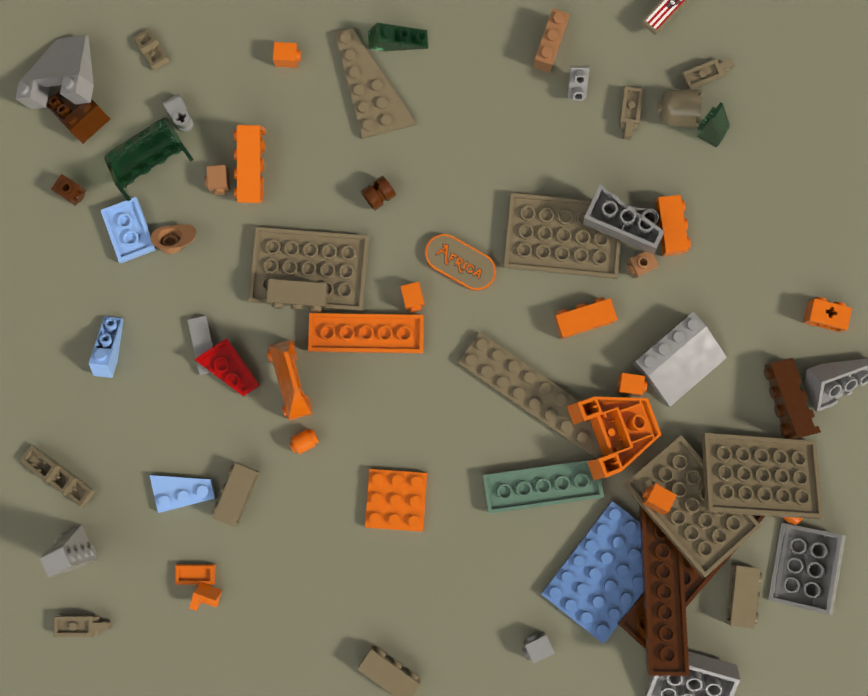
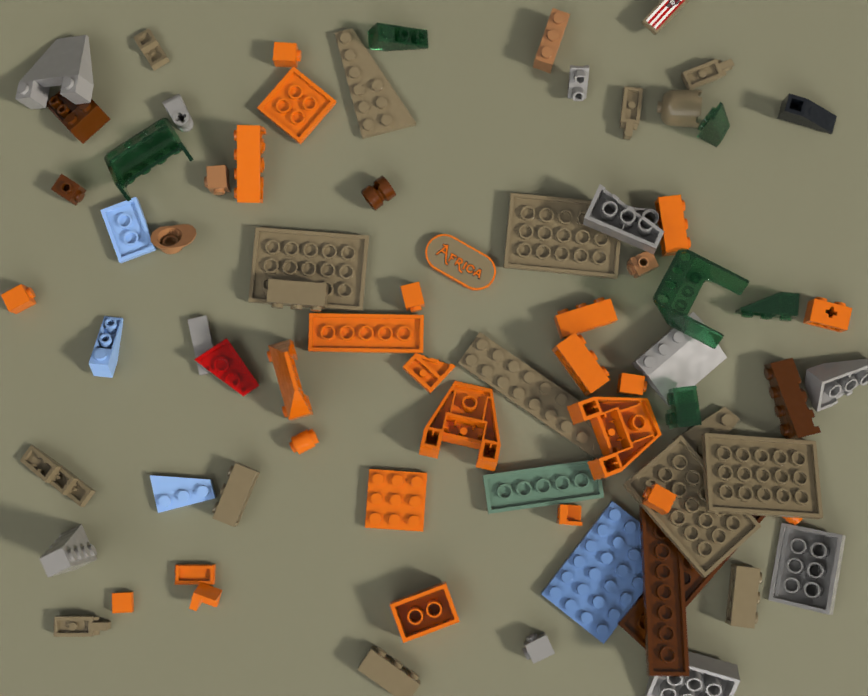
(19, 298): none -> orange brick
(122, 602): none -> orange tile
(296, 105): none -> orange plate
(424, 612): none -> orange brick
(427, 371): none -> orange wing
(467, 420): none -> orange wedge
(569, 514): none -> orange panel
(581, 363): none -> orange brick
(681, 286): none -> clear green windscreen
(684, 407): none -> clear green brick
(718, 423): none -> dark tan wing
(780, 305): none -> clear green slope
(806, 113): none -> black slope

